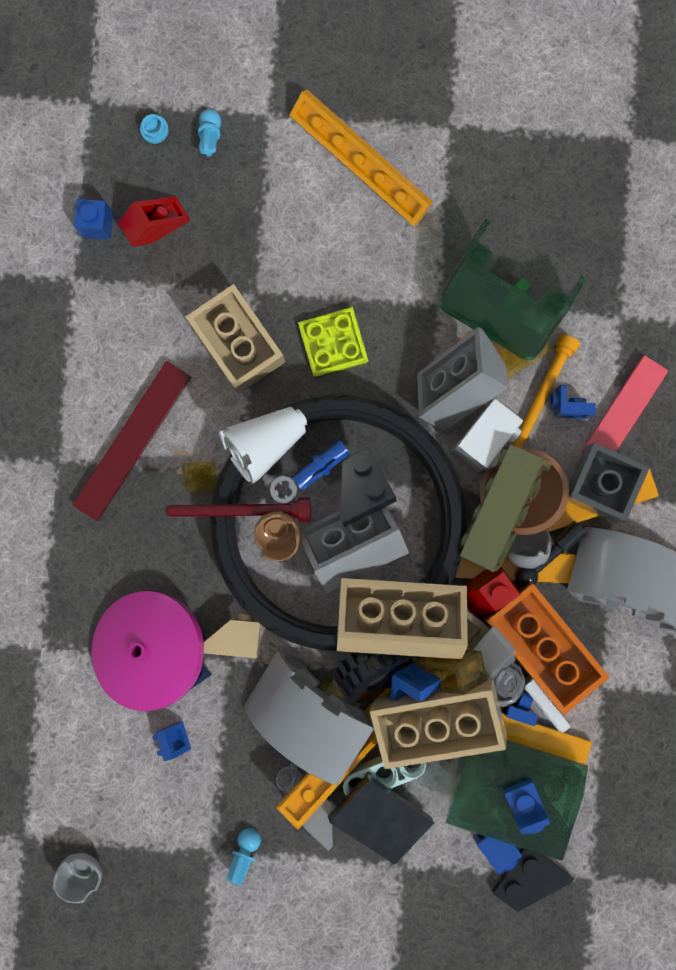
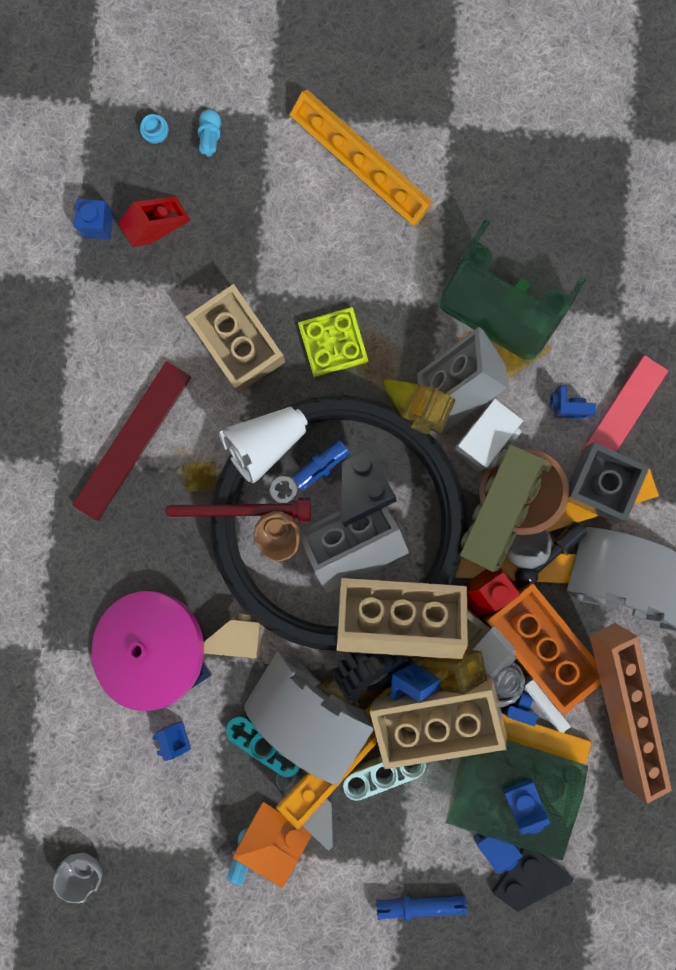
(242, 743): none -> teal beam
(271, 845): none -> orange plate
(380, 819): black tile -> none
(420, 404): none -> clear yellow slope
(421, 907): none -> blue pin
(565, 347): light orange piece -> none
(631, 711): none -> nougat brick

